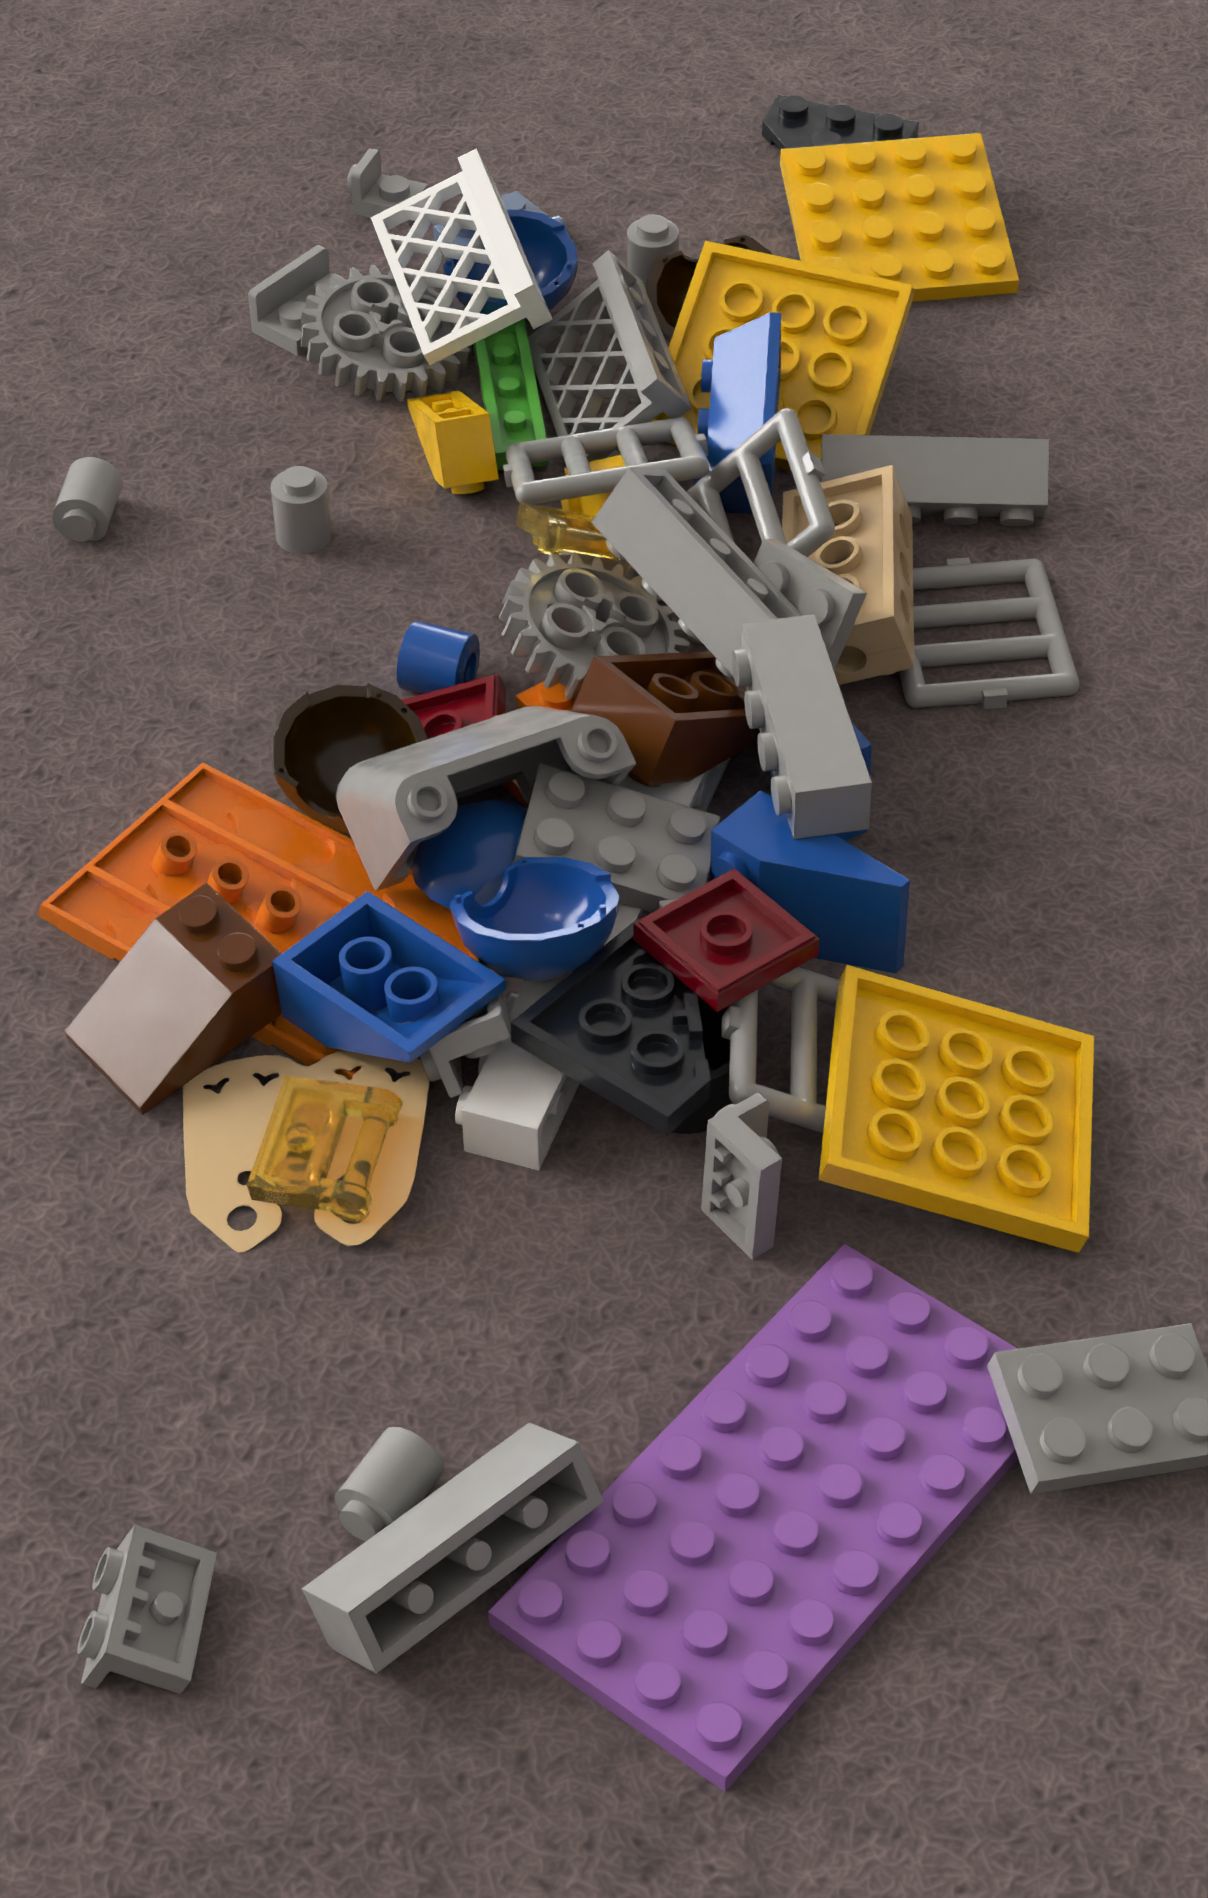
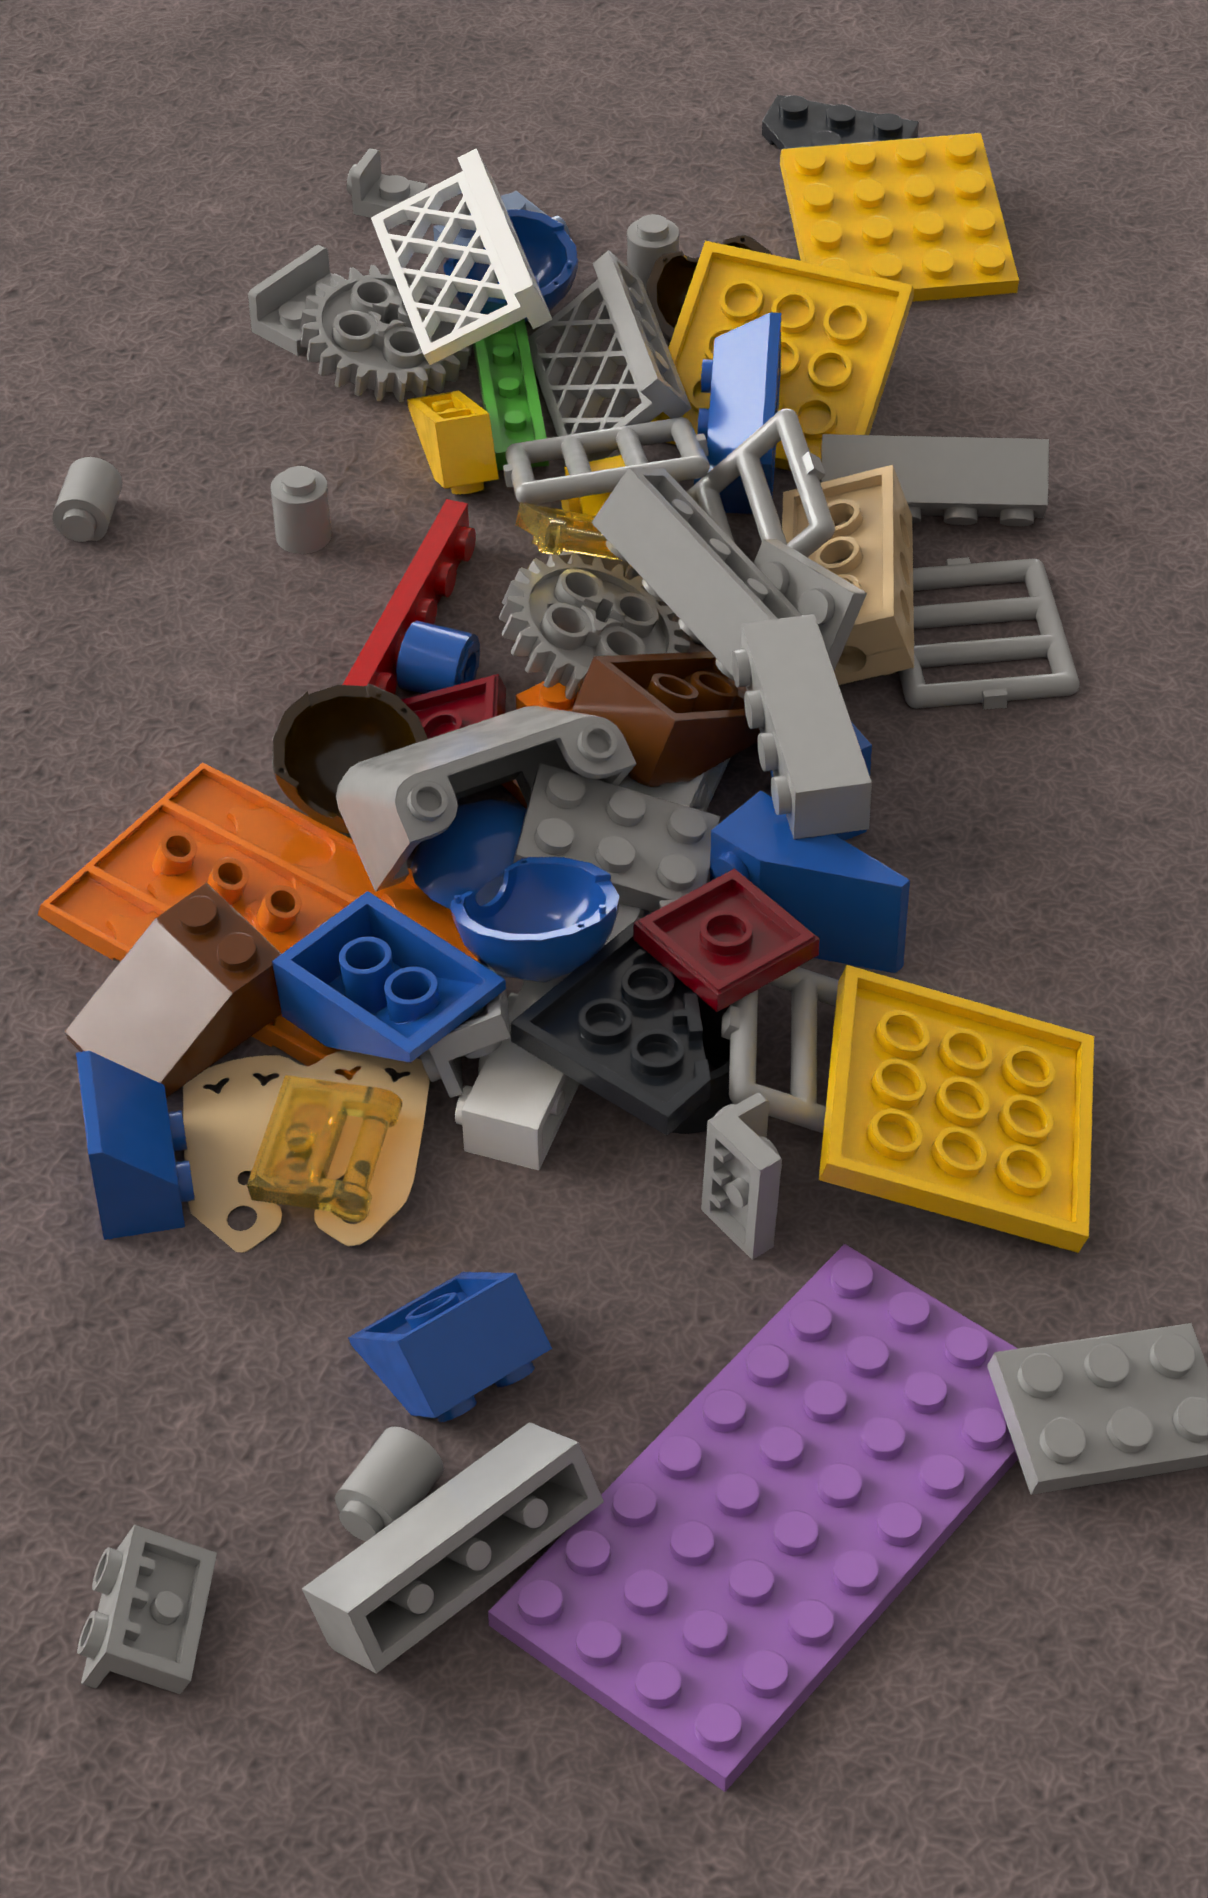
(132, 1149): none -> blue slope
(416, 596): none -> red plate
(454, 1343): none -> blue slope

